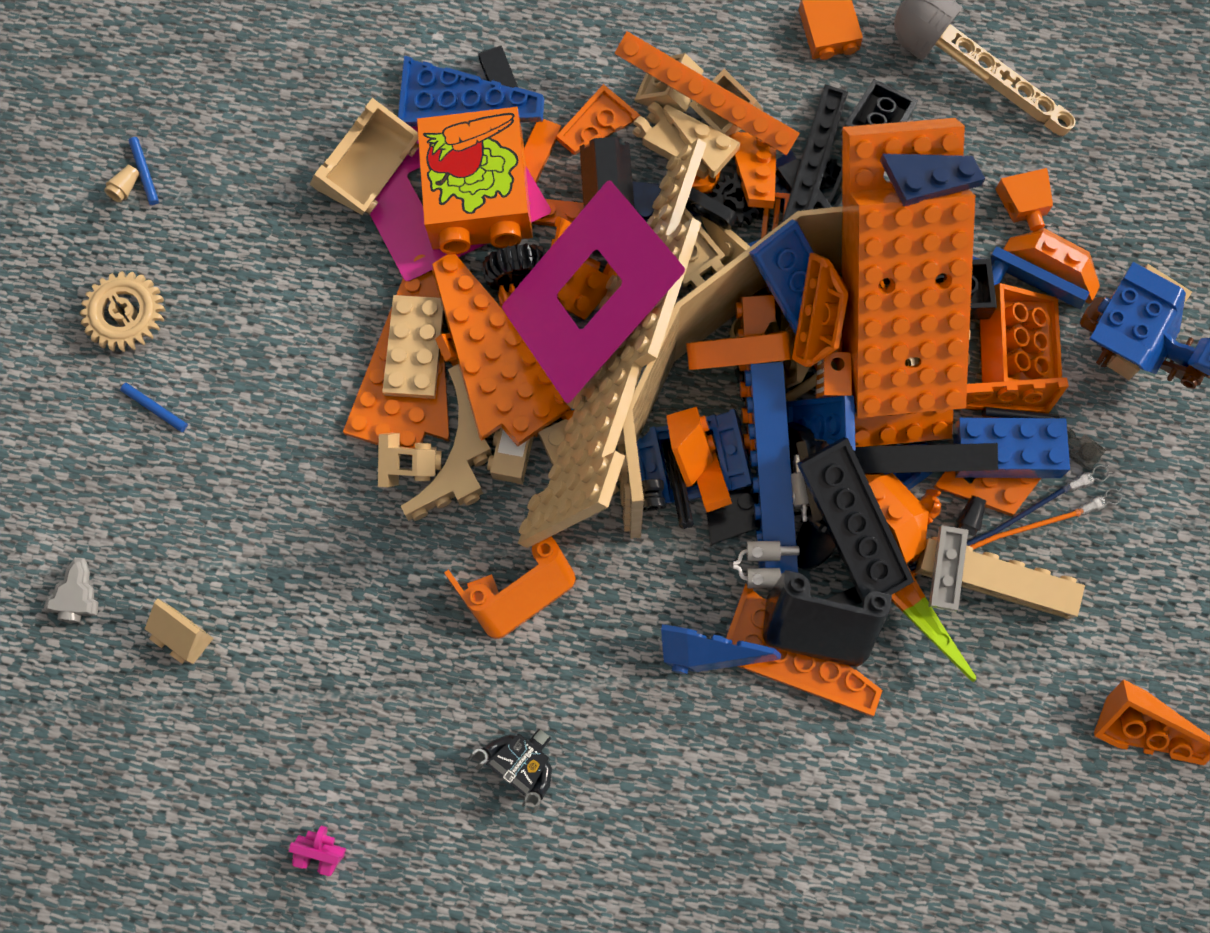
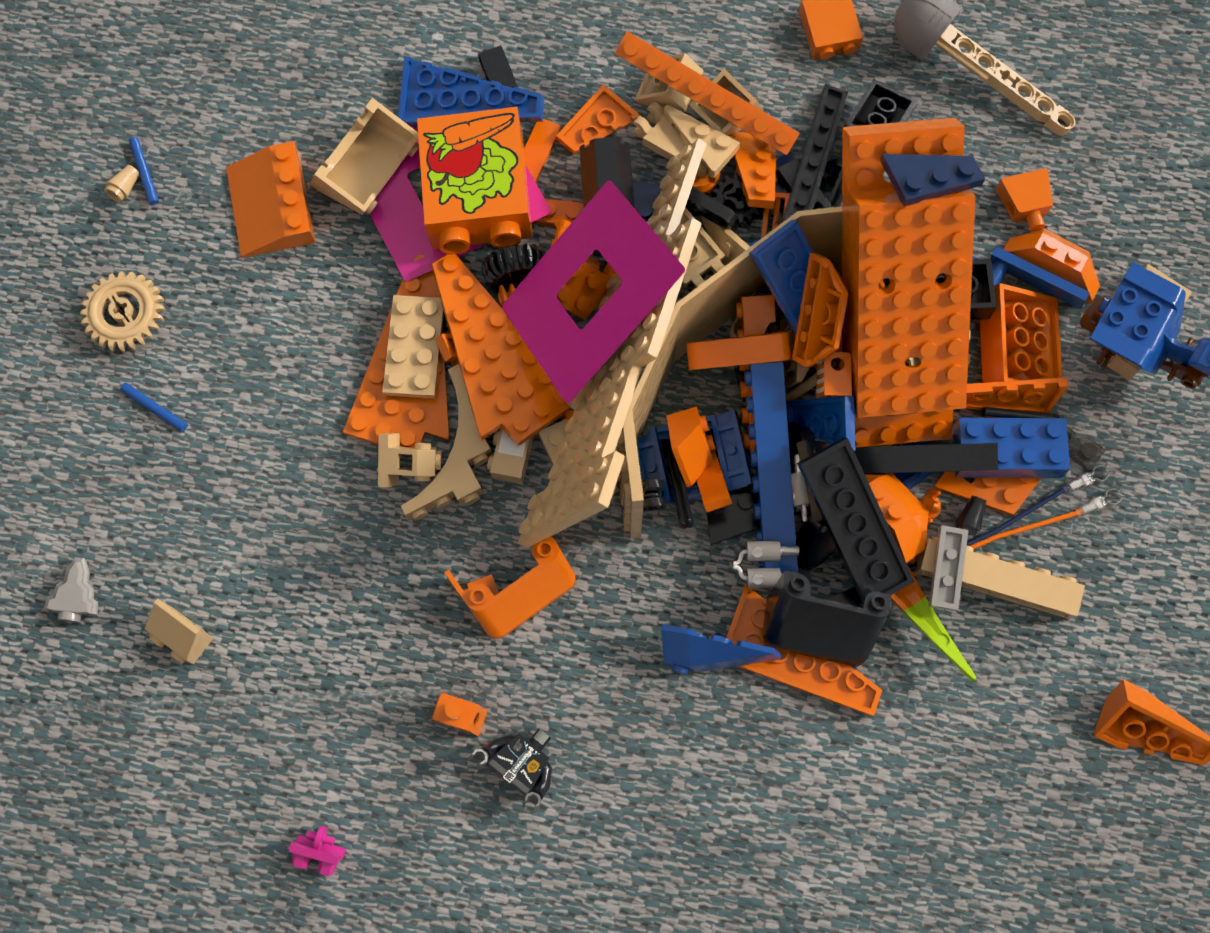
(270, 201): none -> orange slope
(459, 714): none -> orange torso

